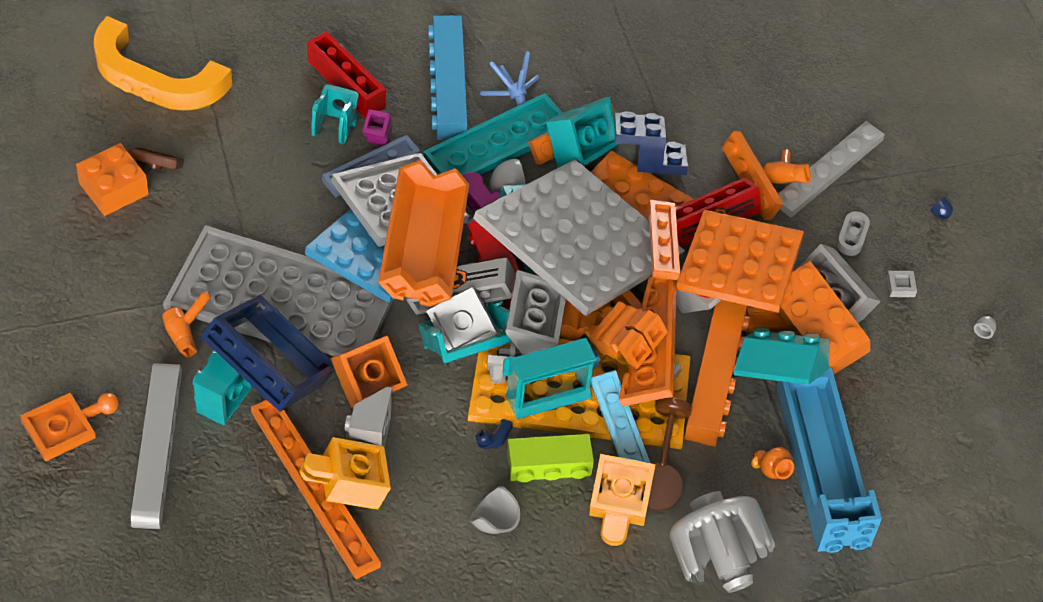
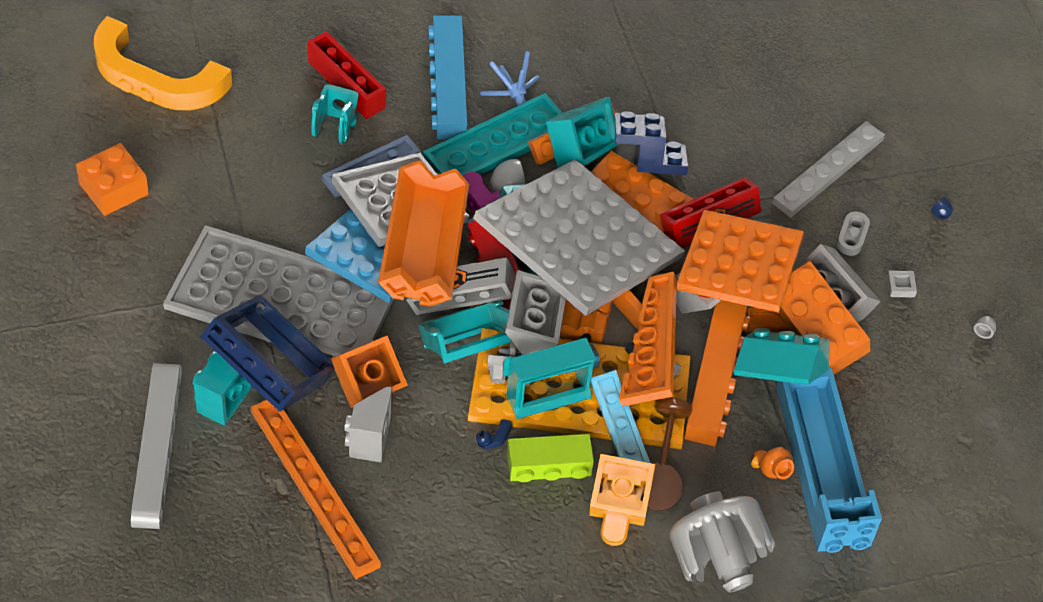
(63, 425): orange plate -> none
(156, 159): reddish brown plate -> none
(178, 325): orange piece -> none
(350, 473): light orange brick -> none
(377, 130): magenta leg -> none
(462, 319): tile -> none
(496, 512): light grey helmet -> none
(627, 333): orange hips -> none
(663, 240): plate -> none
(748, 166): orange plate -> none
(786, 172): orange piece -> none

